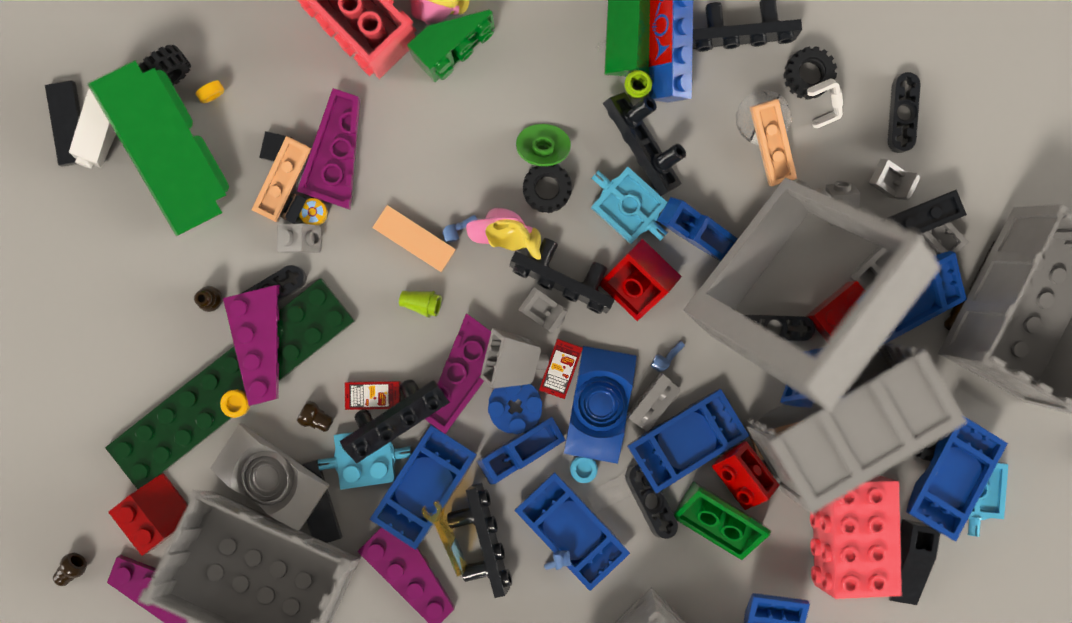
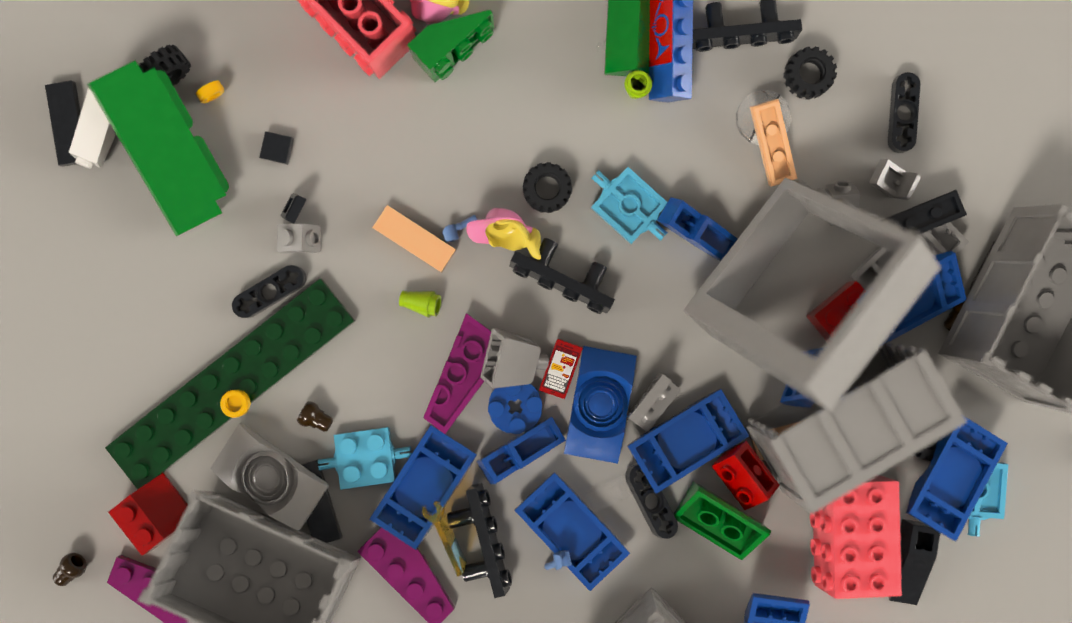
(208, 299): dark brown piece -> none
(254, 332): magenta wing -> none
(282, 179): light nougat tile -> none
(314, 212): yellow tile -> none
(332, 156): magenta wing -> none
(372, 395): tile -> none
(395, 421): black plate -> none
(543, 145): bright green dish -> none
(543, 310): light grey bracket -> none
(583, 469): medium azure tile -> none
(636, 134): black plate -> none
(640, 280): red slope -> none
(662, 363): medium blue hand -> none
(793, 321): black beam -> none
(836, 98): white piece -> none

